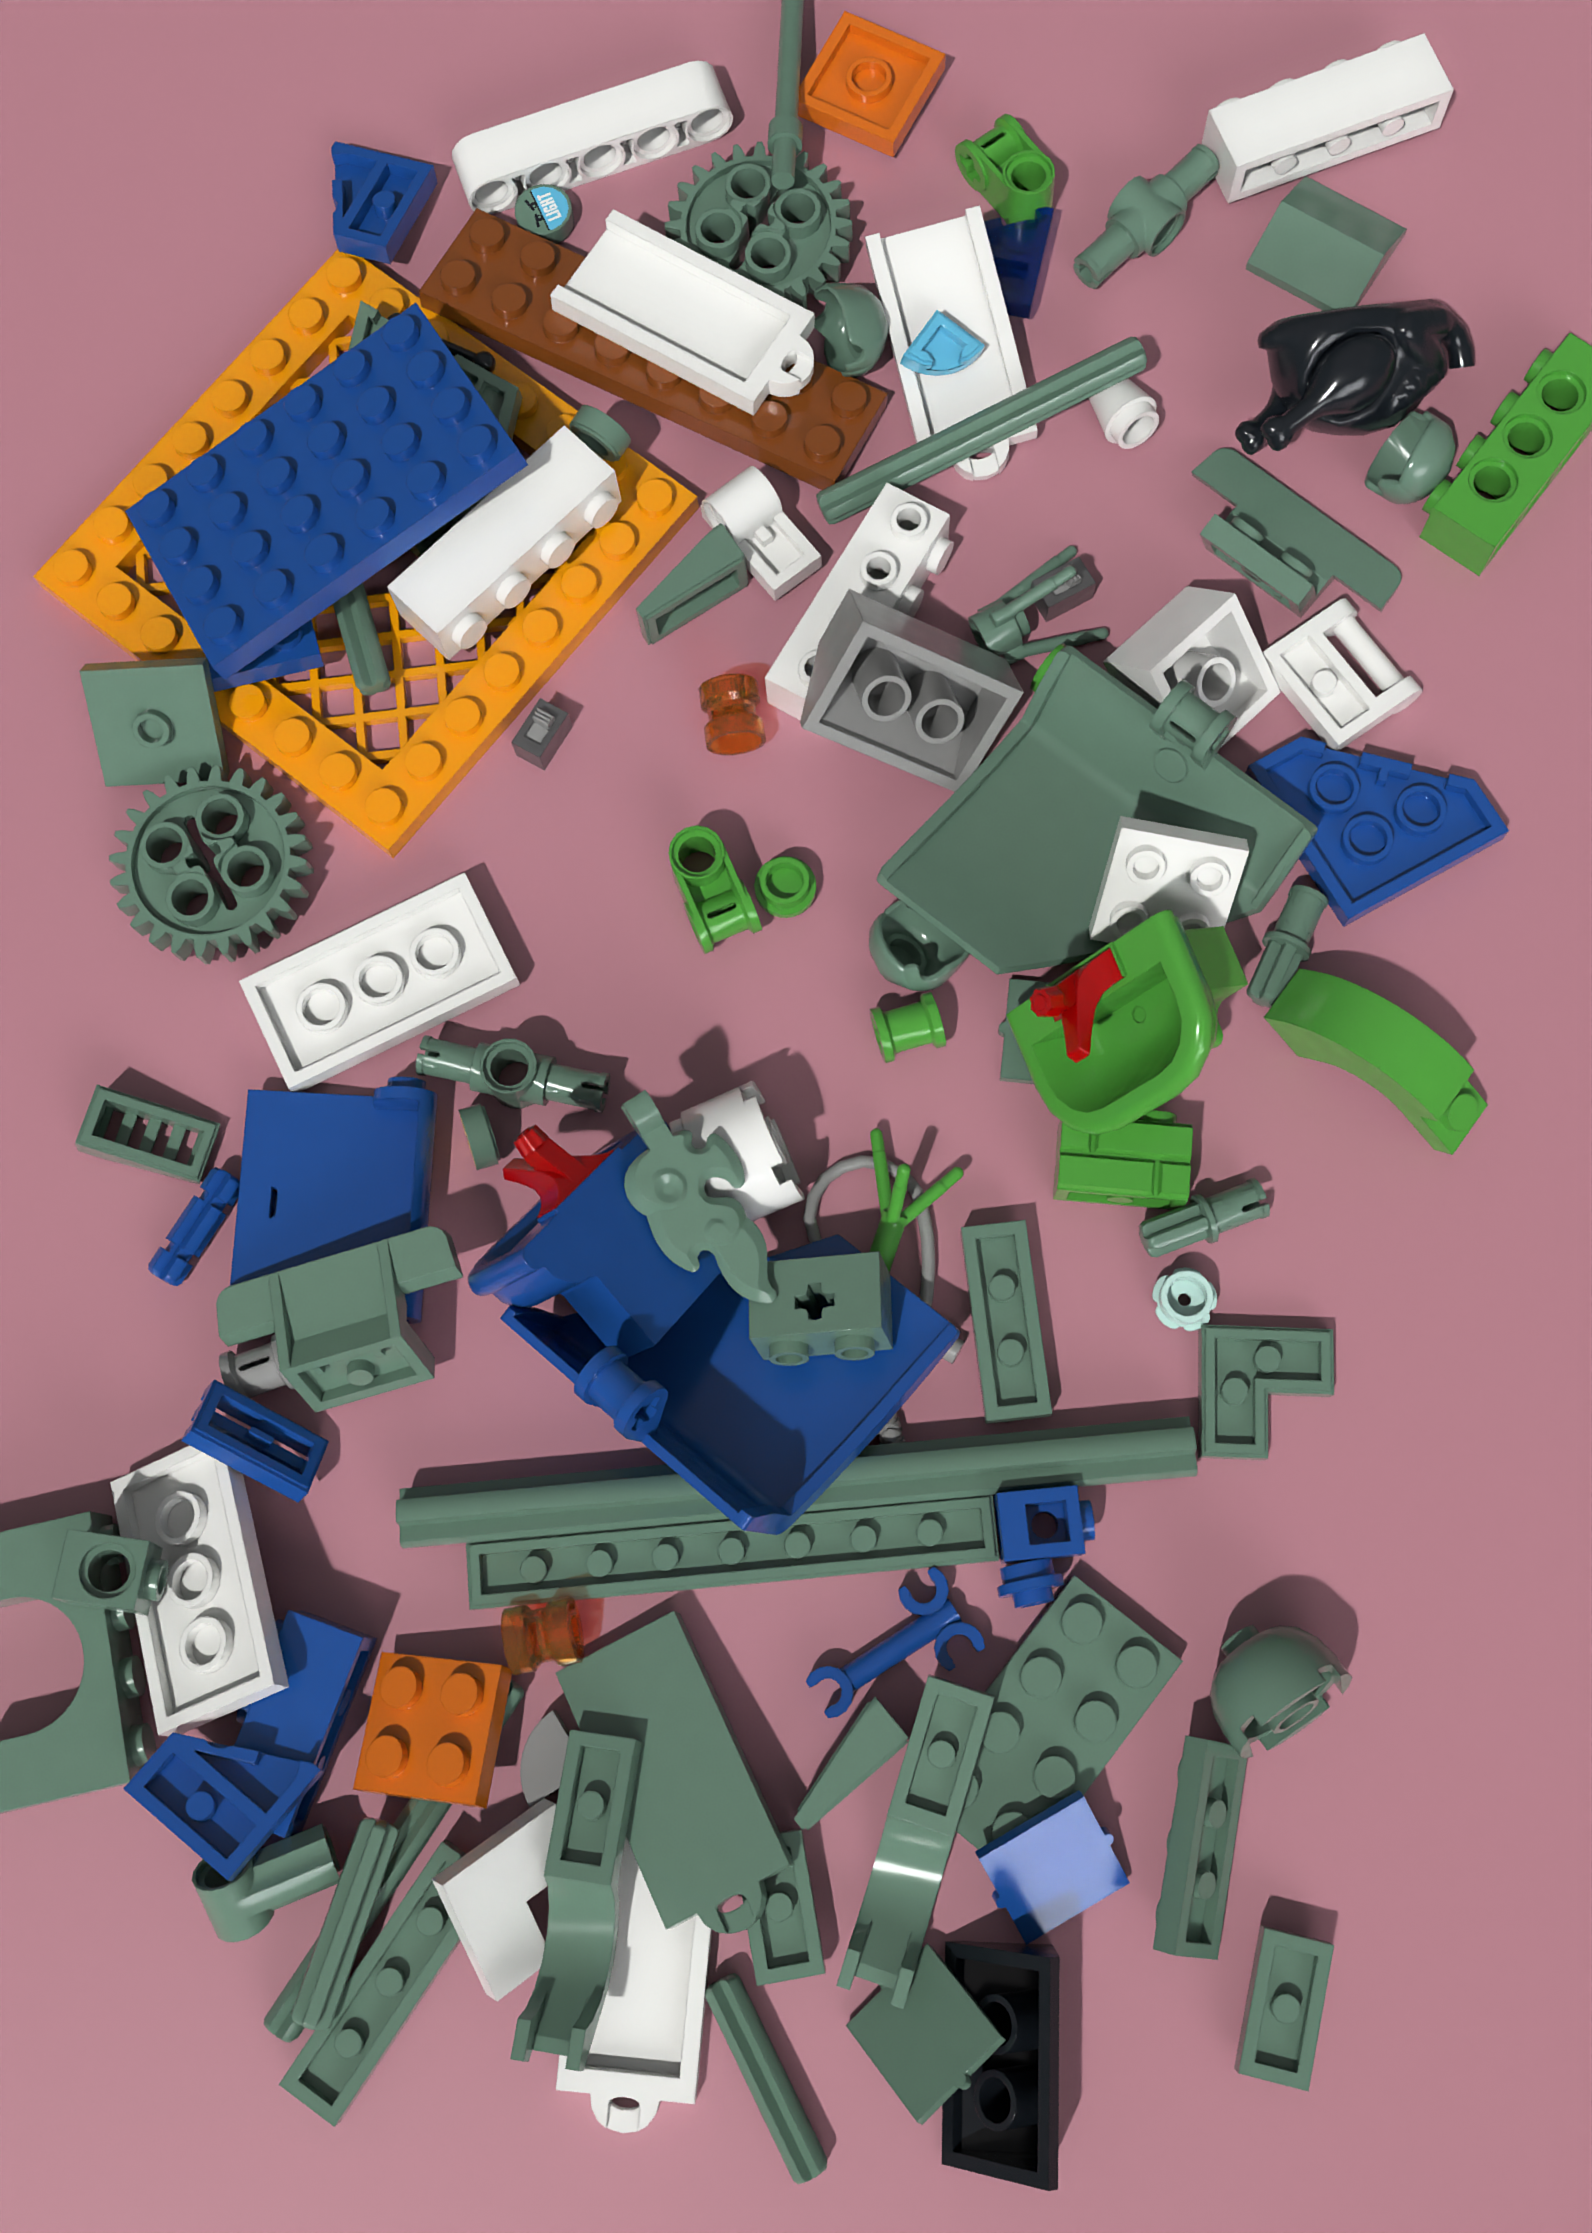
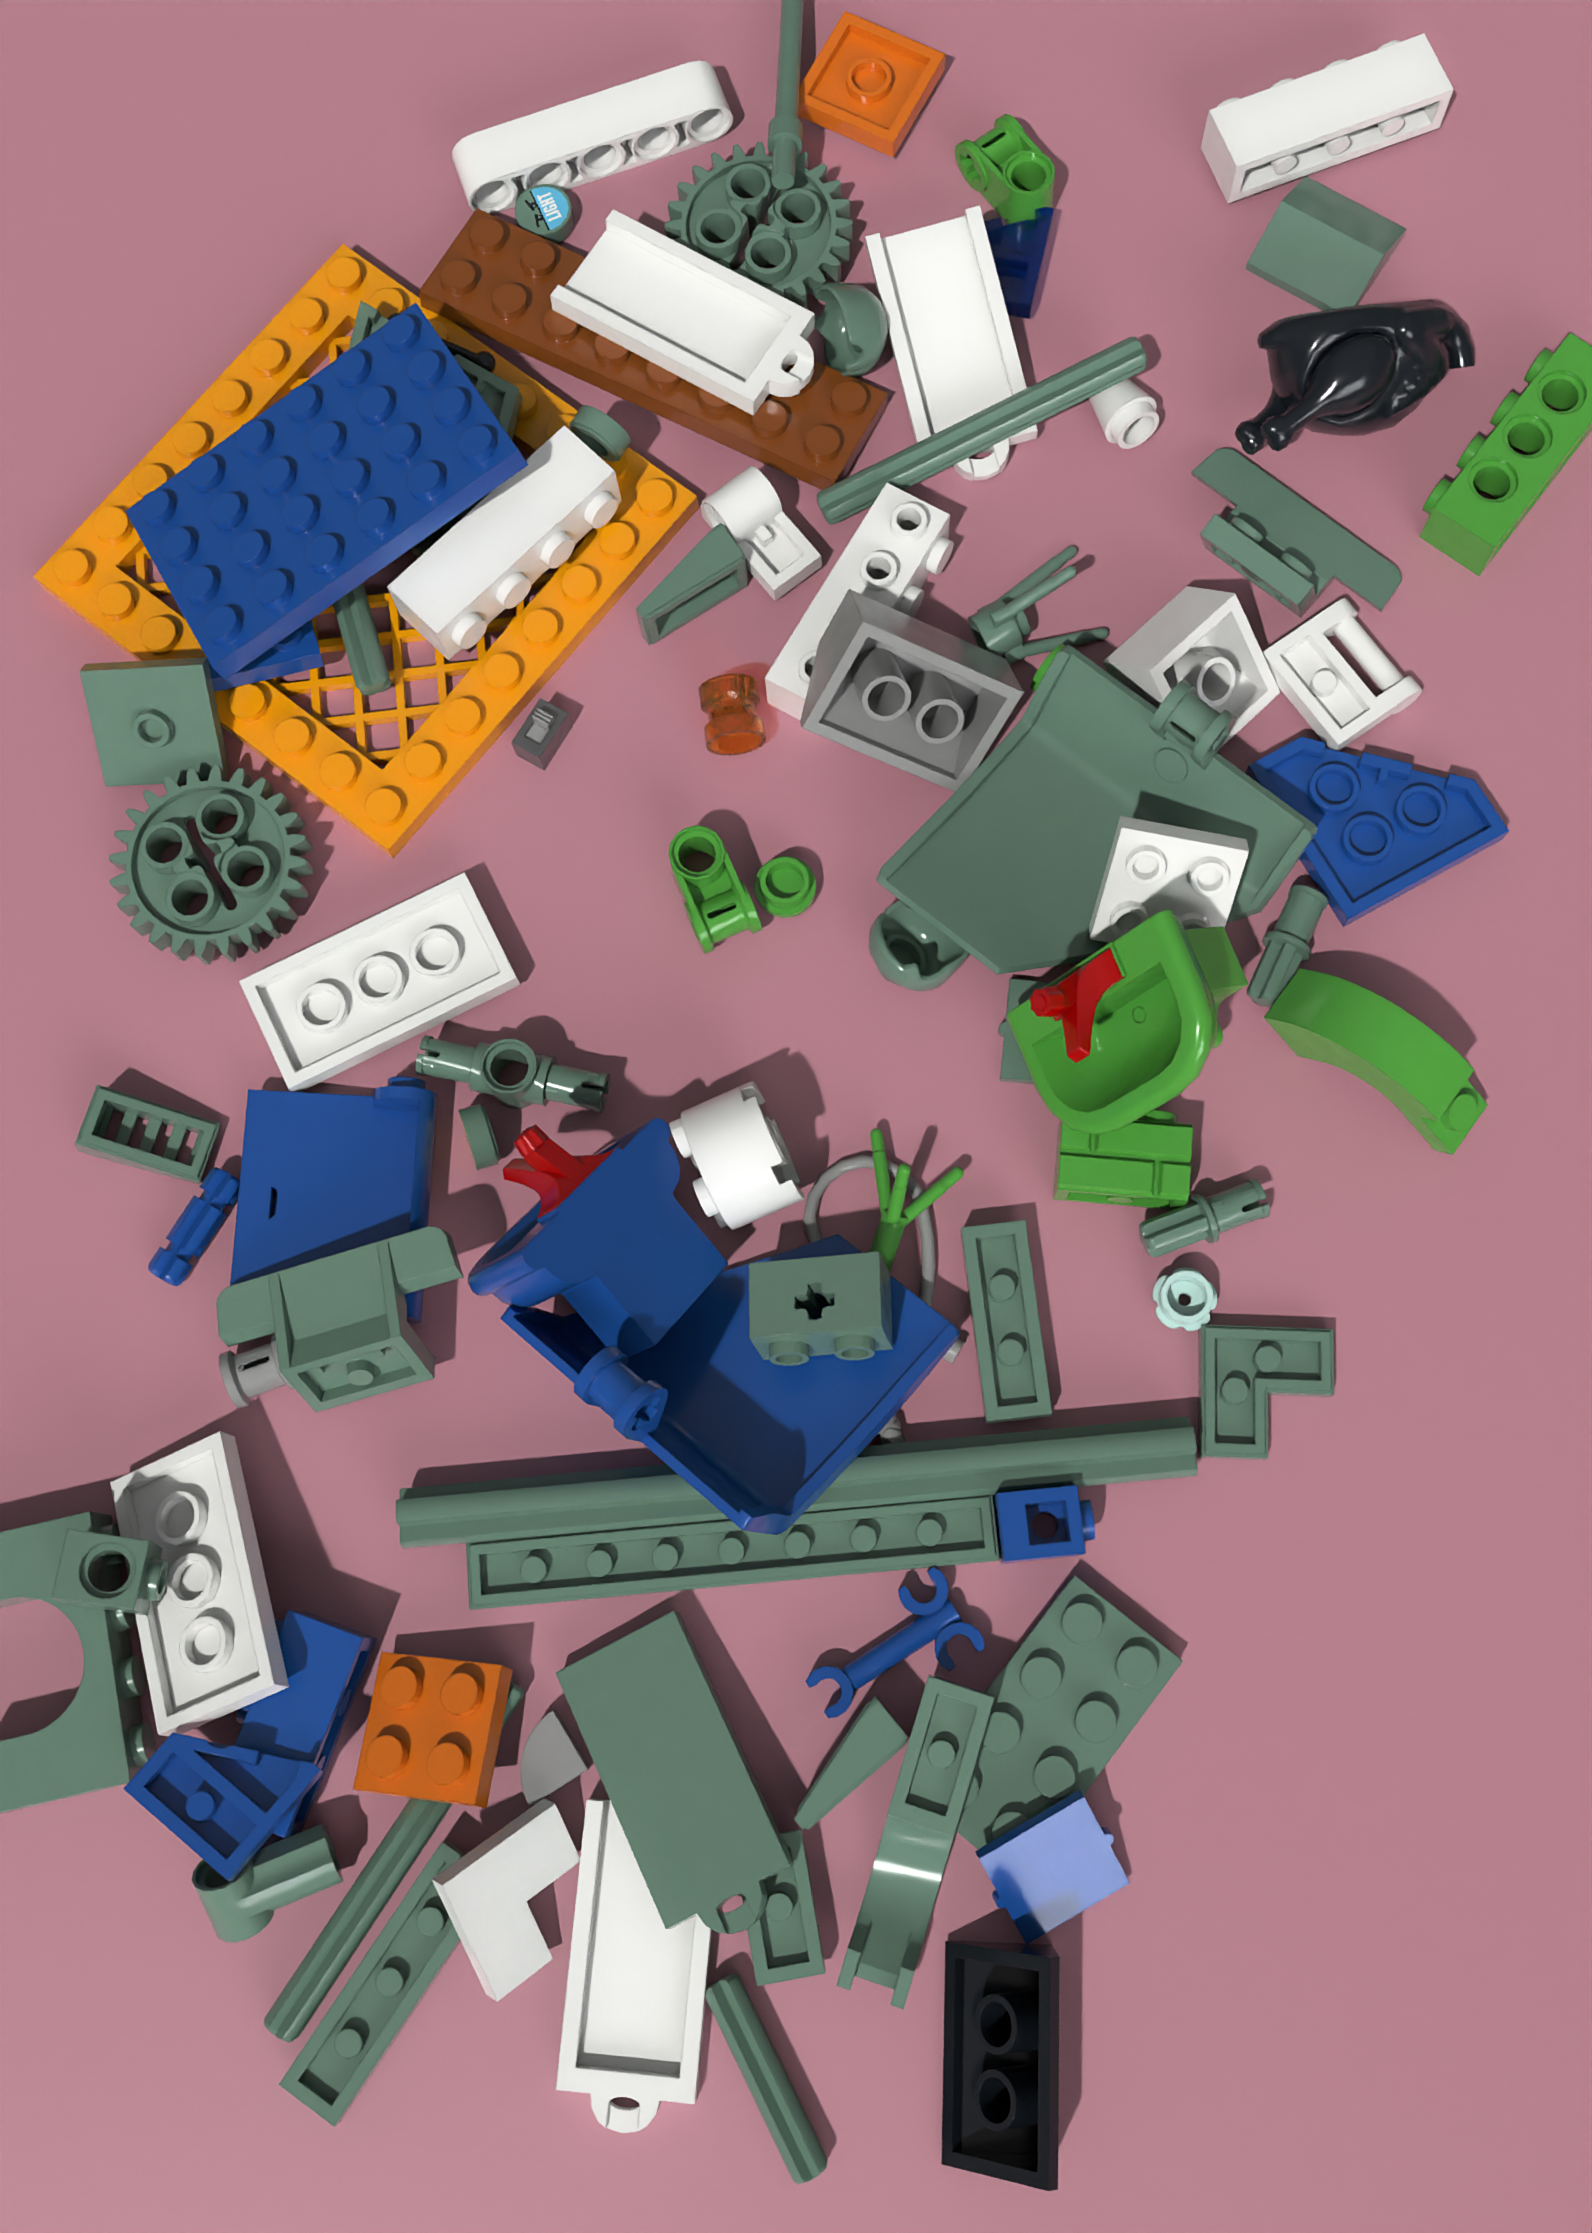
(253, 1449): blue tile -> none
(345, 1924): sand green axle -> none
(376, 200): blue wing -> none
(542, 1635): clear orange wheel -> none
(582, 1898): sand green piece -> none
(669, 1190): sand green piece -> none
(908, 1027): bright green bush -> none
(929, 2043): sand green piece -> none
(941, 348): medium azure tile -> none
(1029, 1582): blue plate -> none
(1069, 594): flat silver piece -> none
(1146, 216): sand green pin -> none
(1200, 1849): sand green plate -> none
(1272, 1685): sand green cylinder -> none
(1284, 2008): sand green plate -> none
(1412, 459): sand green hair -> none

